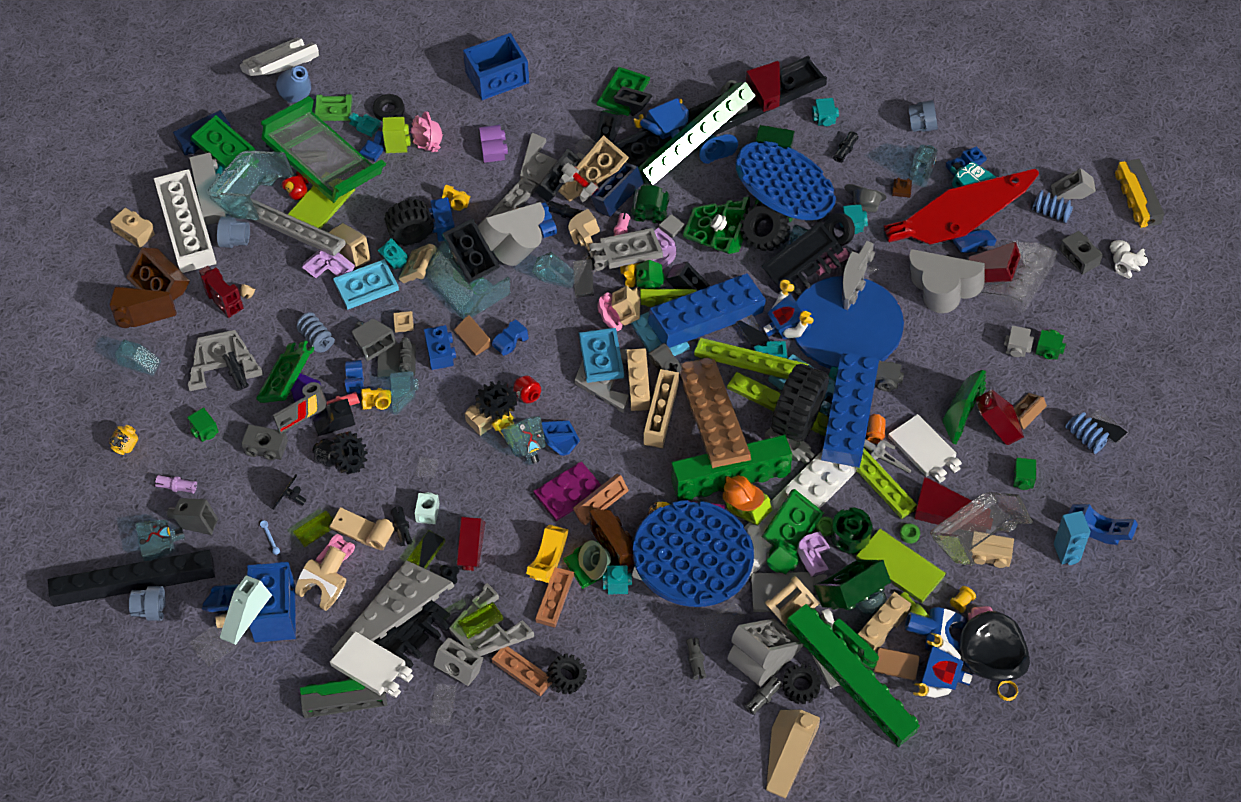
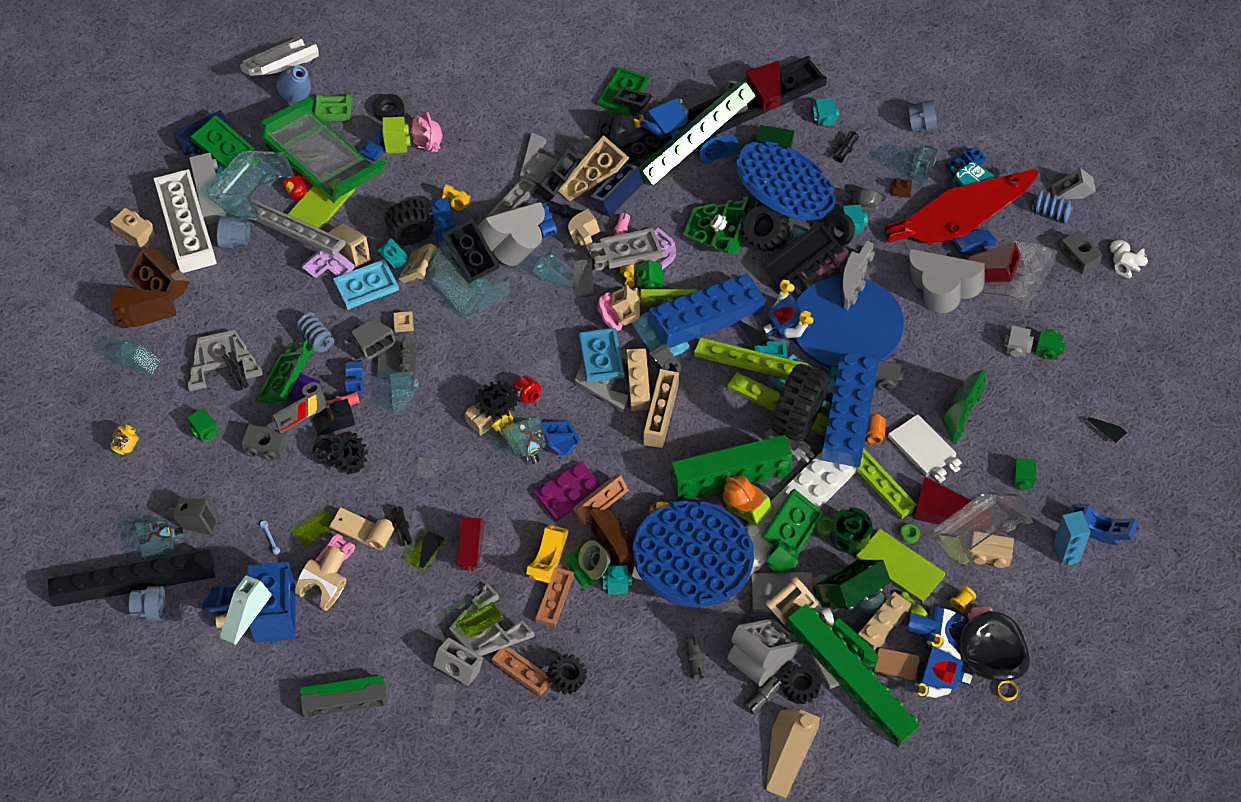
(176, 484): lavender pin -> none
(223, 295): dark red hips -> none
(246, 290): tan hinge -> none
(292, 493): black shield -> none
(365, 124): teal plate -> none
(371, 665): white tile -> none
(379, 398): yellow plate -> none
(397, 602): light grey wing -> none
(411, 634): black hinge -> none
(427, 515): light aqua brick -> none
(439, 348): blue brick -> none
(451, 570): black plate -> none
(473, 335): medium nougat slope -> none
(492, 143): medium lavender brick -> none
(496, 66): blue container -> none
(506, 341): blue leg -> none
(571, 174): light grey piece -> none
(650, 204): dark green brick -> none
(671, 226): light grey tile -> none
(685, 277): black slope -> none
(713, 413): medium nougat plate -> none
(809, 551): lavender plate -> none
(879, 452): light grey piece -> none
(1000, 416): dark red slope -> none
(1029, 409): medium nougat slope -> none
(1087, 432): medium blue piece -> none
(1139, 193): piece -> none

